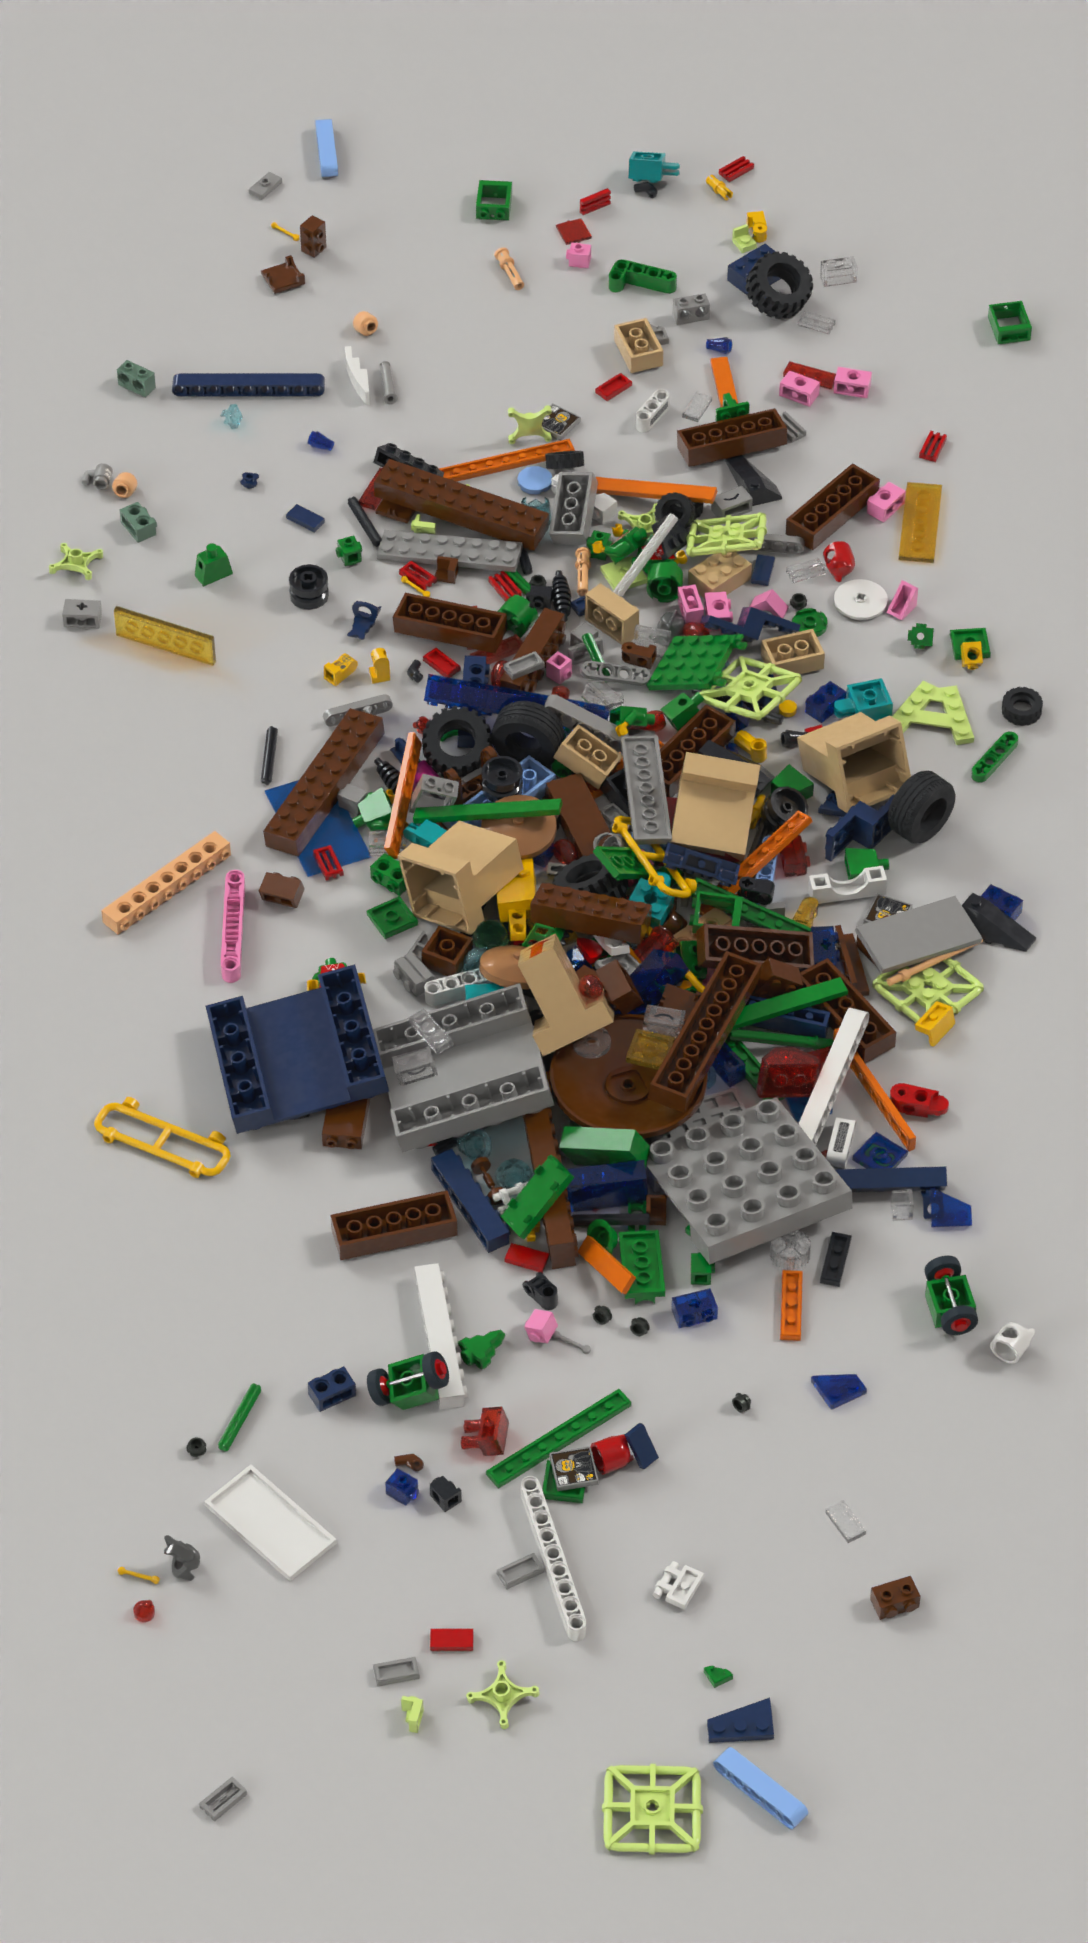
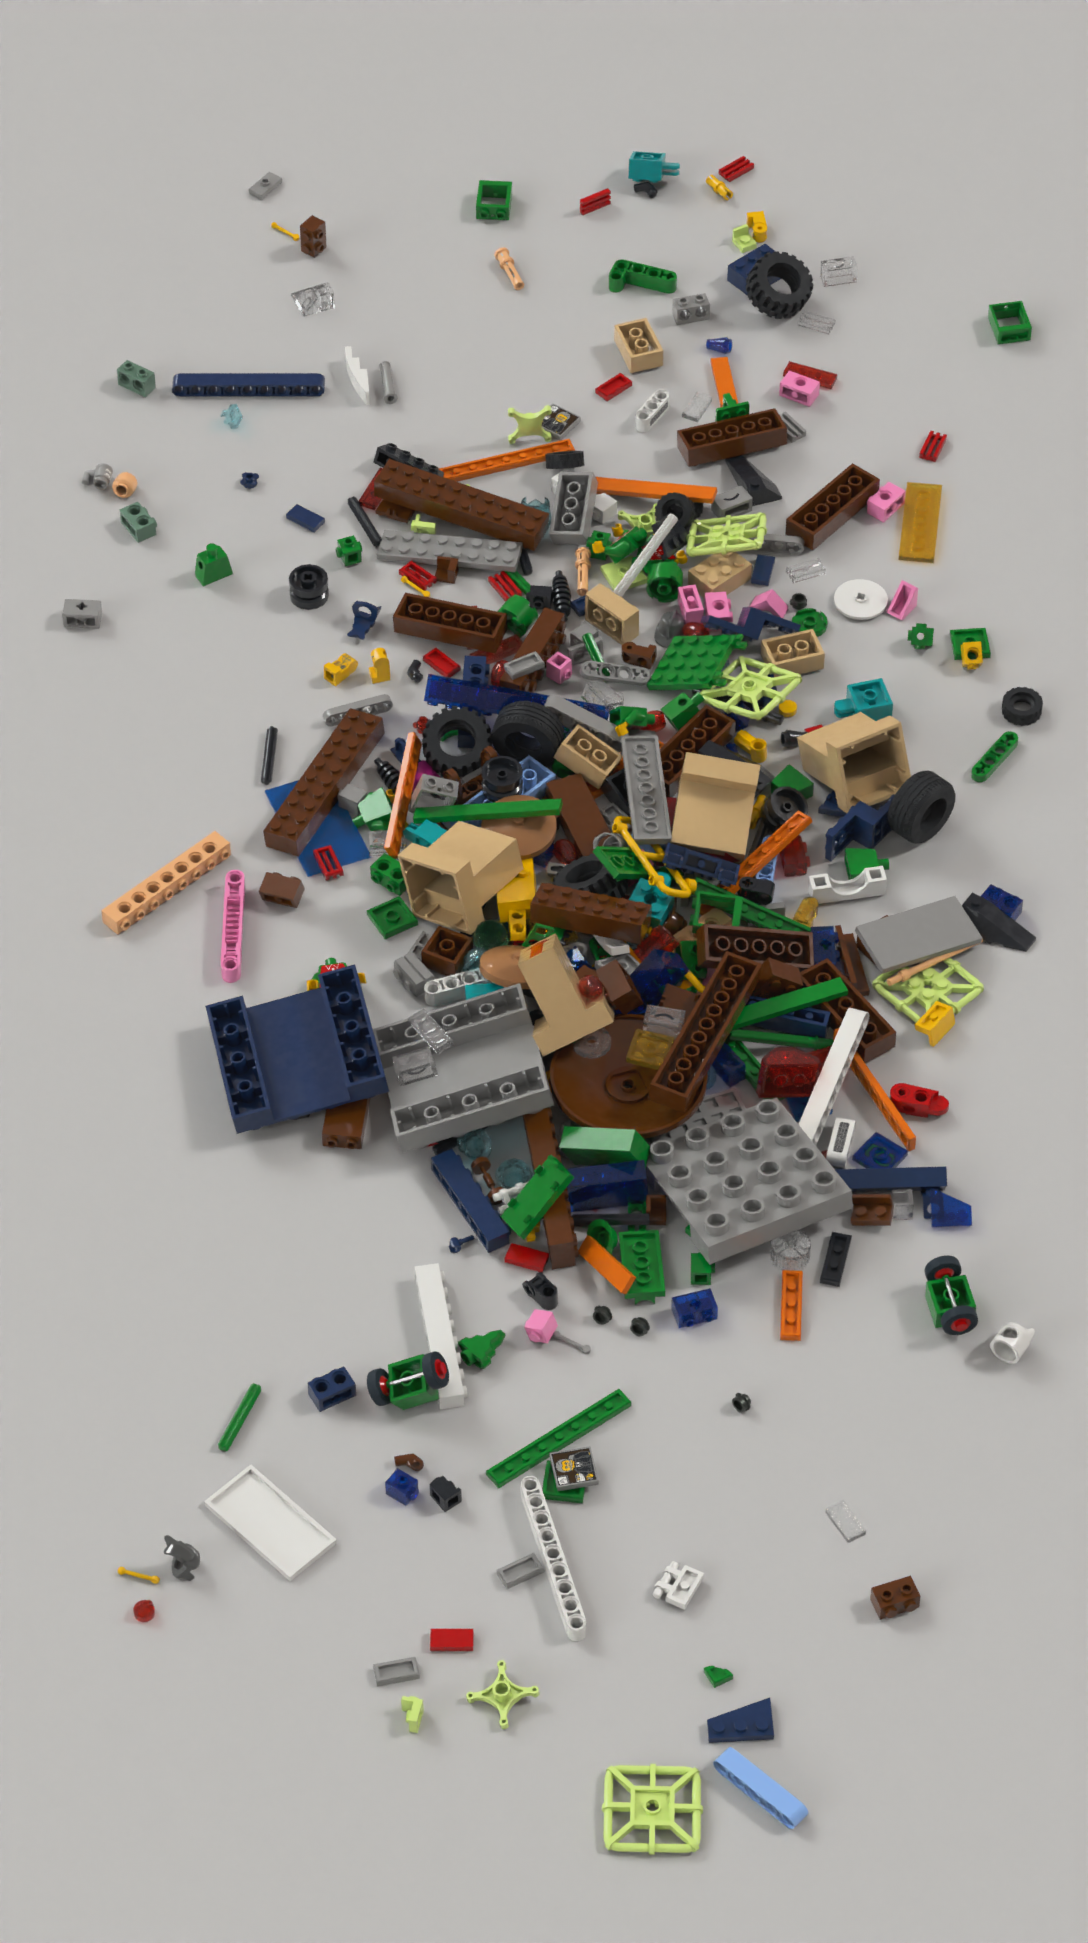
(76, 560): yellowish green piece -> none
(130, 1106): yellow bar -> none
(165, 635): clear yellow tile -> none
(196, 1443): pearl dark grey plate -> none
(242, 1792): light grey tile -> none
(283, 276): reddish brown piece -> none
(314, 299): none -> clear slope
(320, 441): clear blue cone -> none
(326, 148): light blue beam -> none
(365, 323): light nougat head -> none
(394, 1225): reddish brown brick -> none
(455, 1244): none -> dark blue hand
(491, 1431): clear red brick -> none
(534, 480): light blue tile -> none
(538, 580): pearl dark grey plate -> none
(561, 691): clear red tile -> none
(573, 231): clear red piece -> none
(579, 255): bright pink brick -> none
(590, 949): red tile -> none
(614, 1454): red piece -> none
(641, 1446): dark blue tile -> none
(647, 635): clear panel -> none
(661, 334): light grey tile -> none
(821, 703): clear blue brick -> none
(838, 1388): clear blue wing -> none
(842, 562): red piece -> none
(852, 382): bright pink brick -> none
(872, 1210): none -> reddish brown bracket
(885, 906): tile -> none
(954, 717): yellowish green plate -> none

